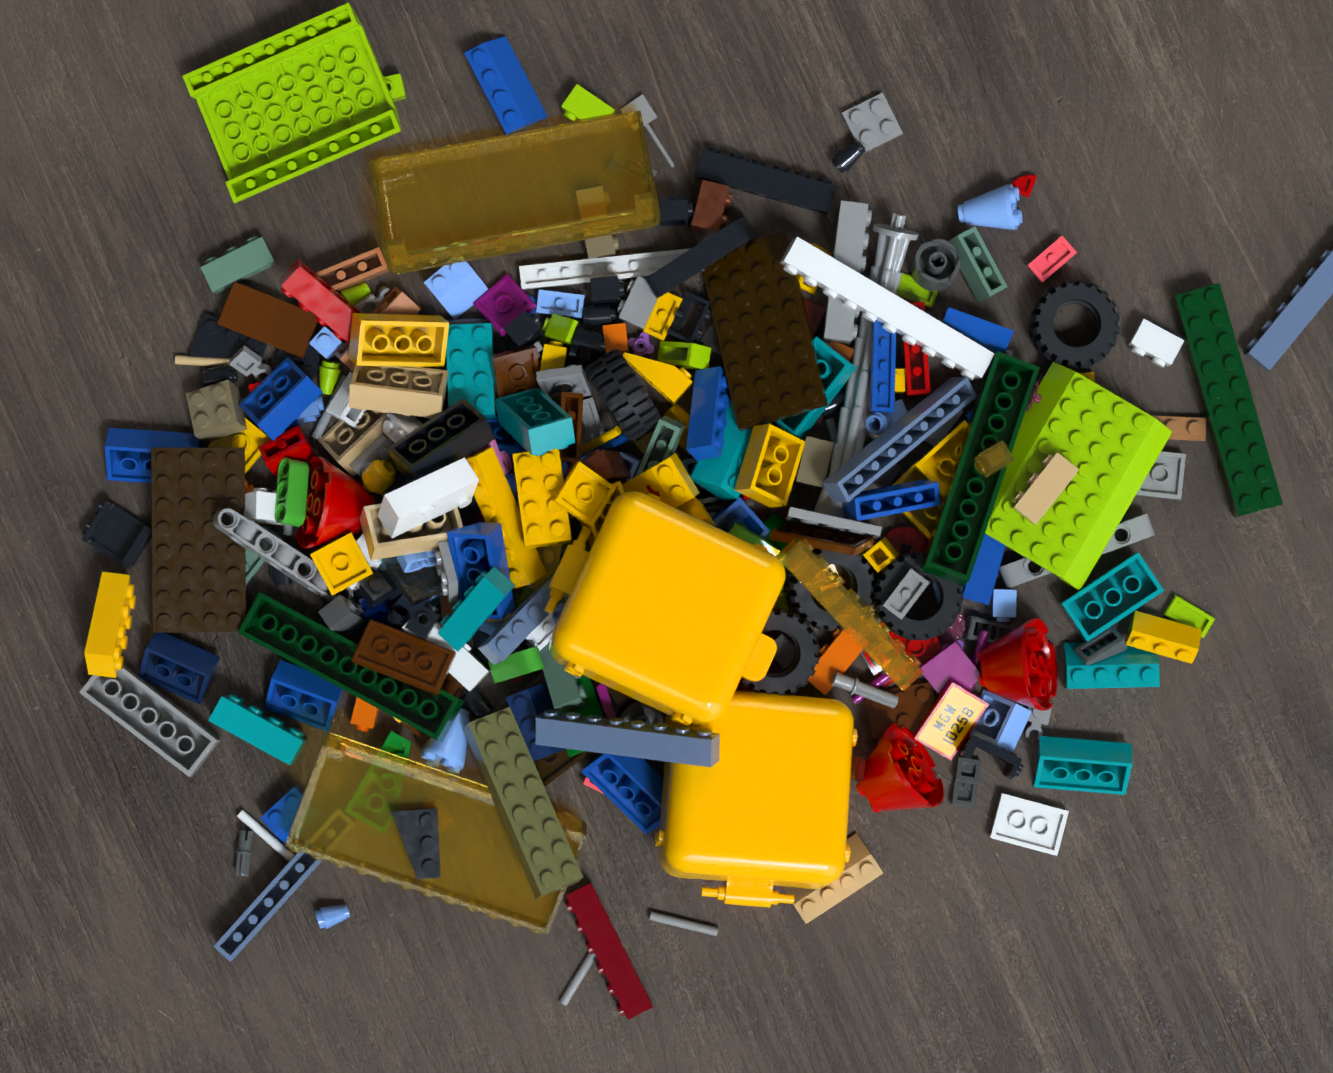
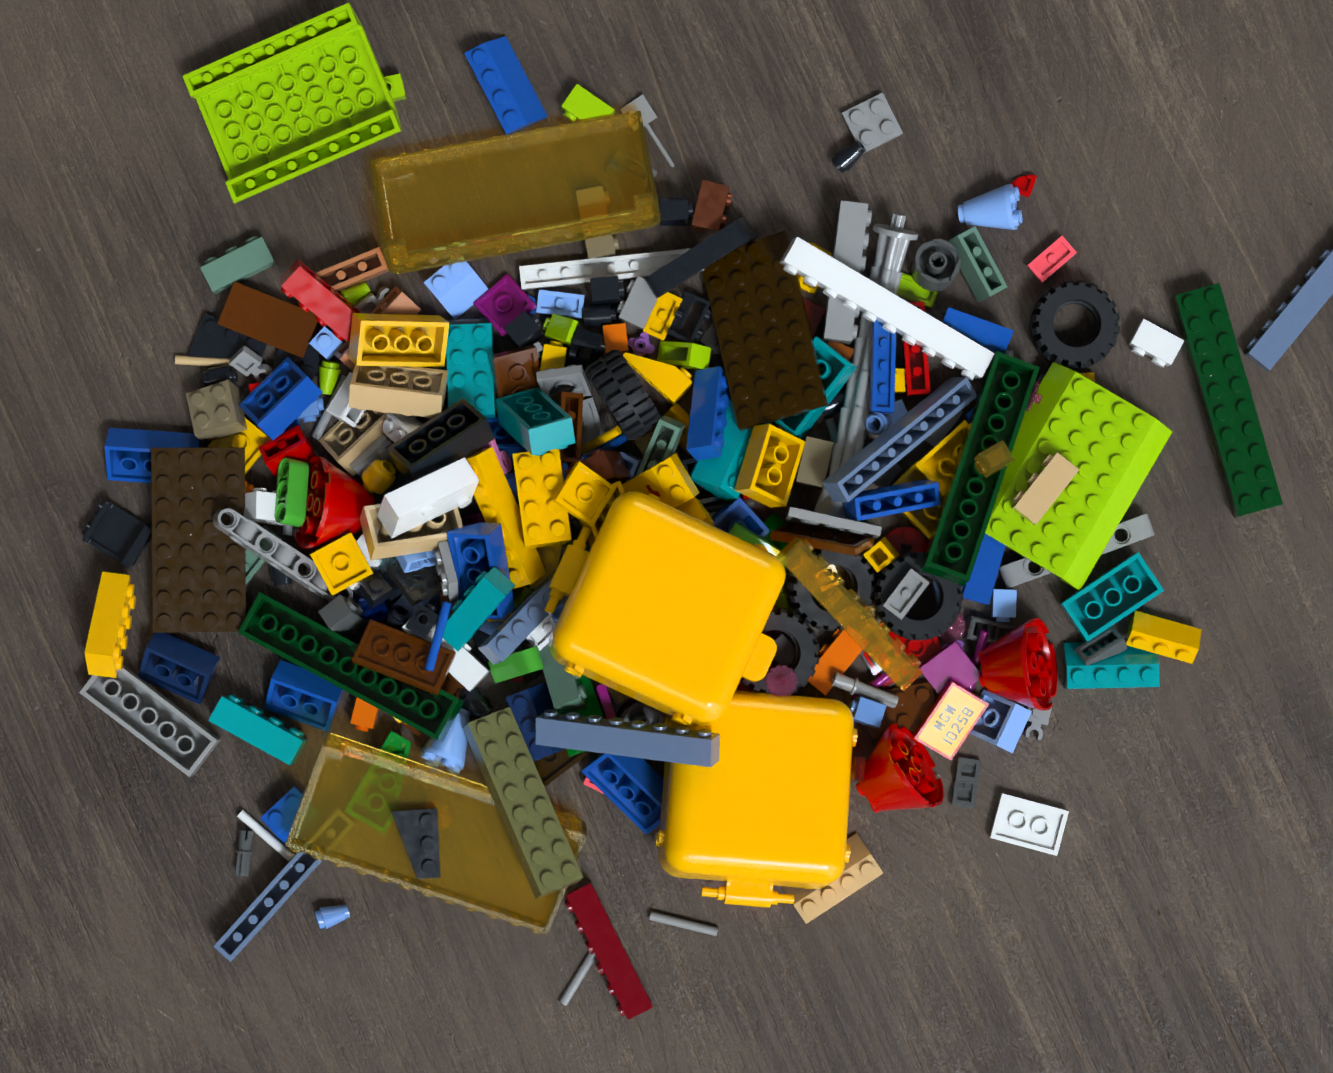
(438, 635): none -> blue bar
(765, 181): black brick -> none
(781, 681): none -> clear pink piece
(867, 711): none -> medium blue brick
(973, 742): black panel -> none
(1083, 765): teal slope -> none
(1165, 477): light grey plate -> none
(1185, 427): medium nougat plate -> none
(1188, 614): lime tile -> none

